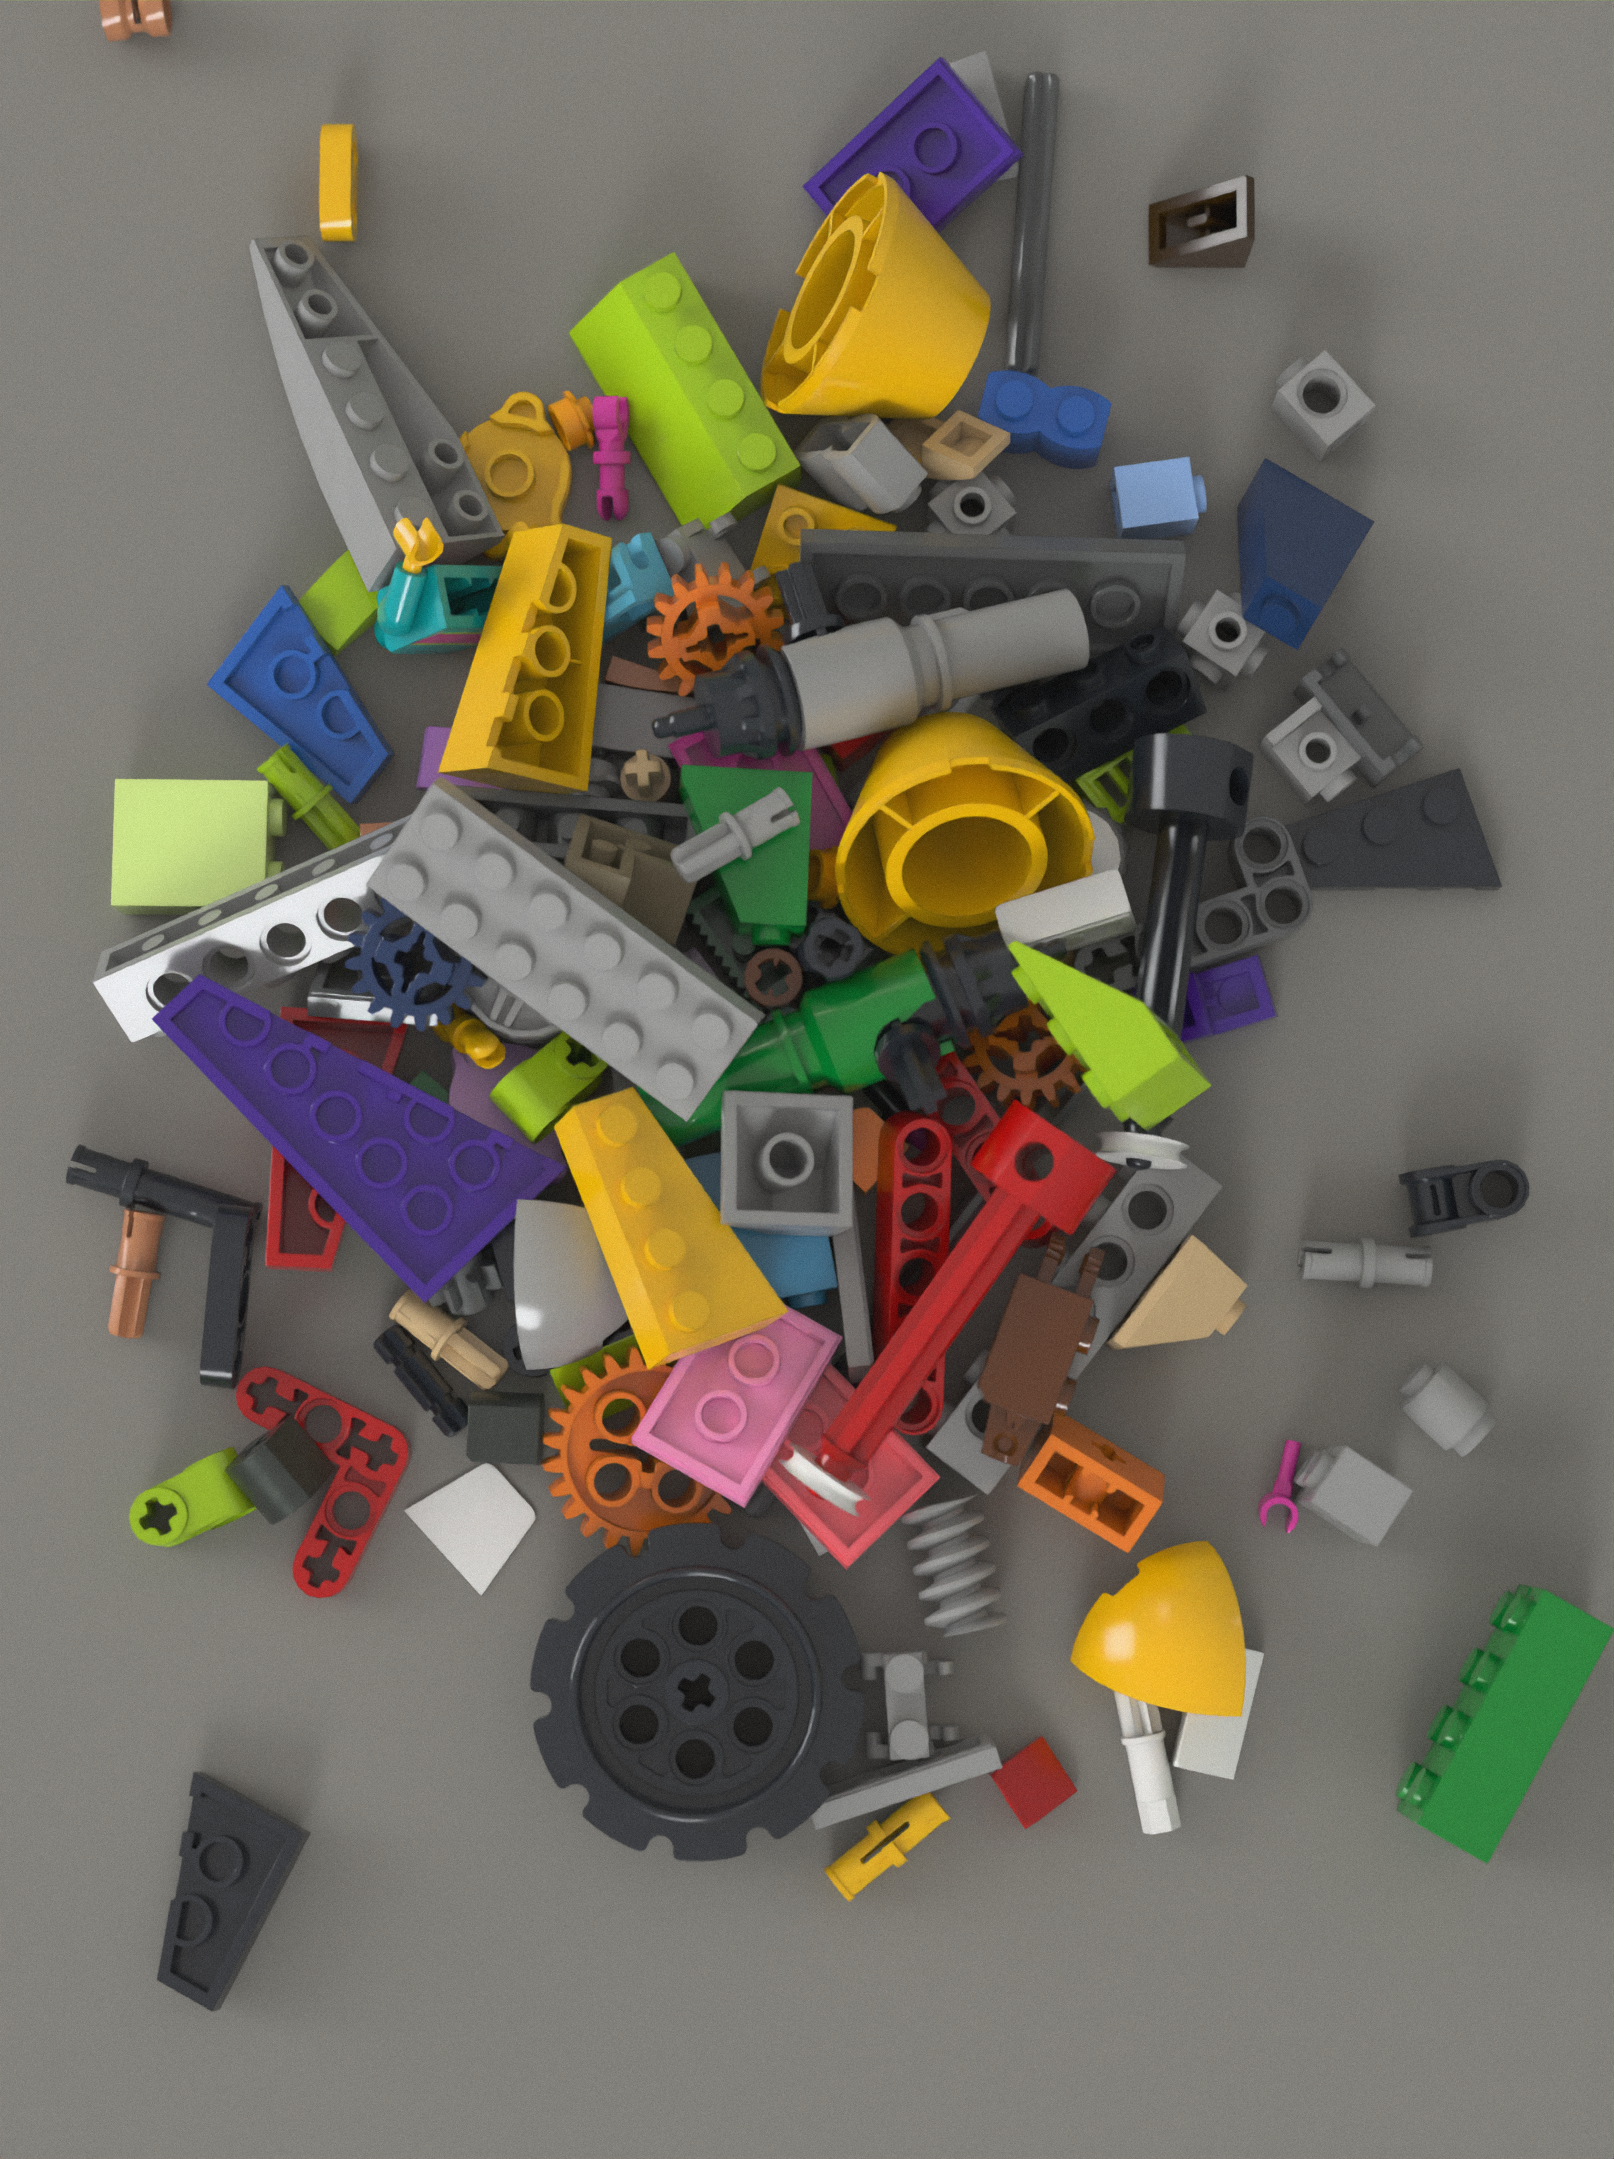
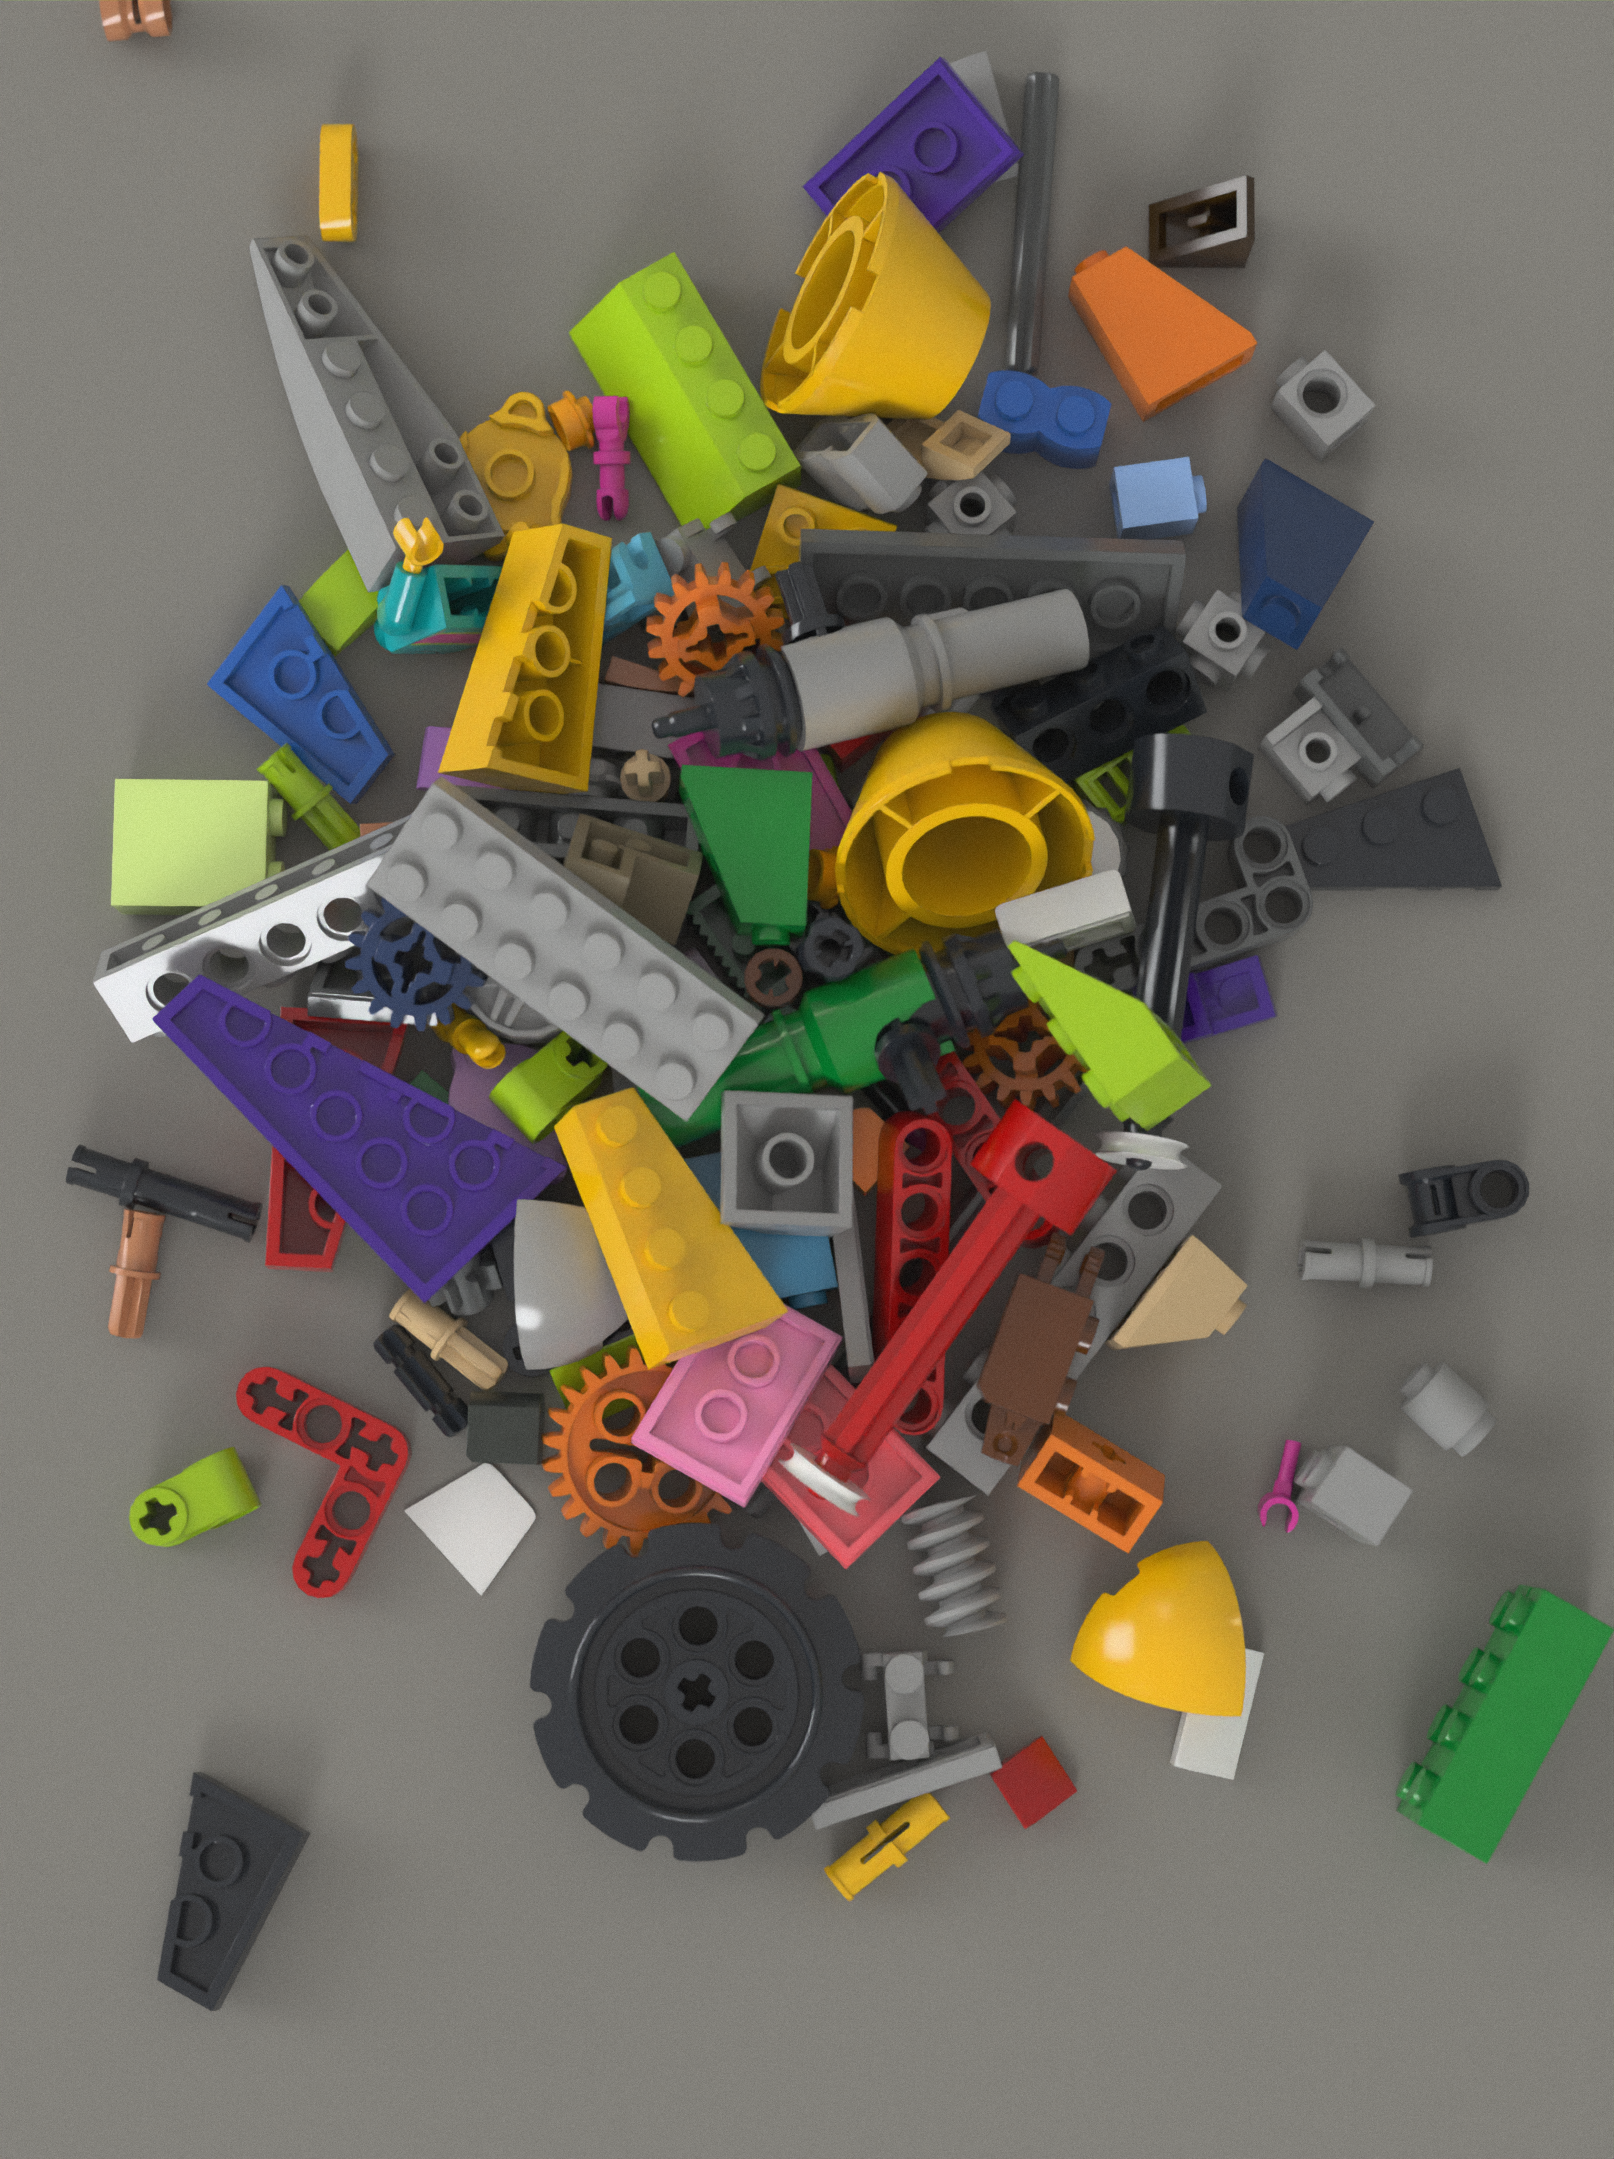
(227, 1296): black beam -> none
(280, 1470): pearl dark grey piece -> none
(734, 836): light grey axle -> none
(1148, 1764): white piece -> none
(1155, 330): none -> orange slope

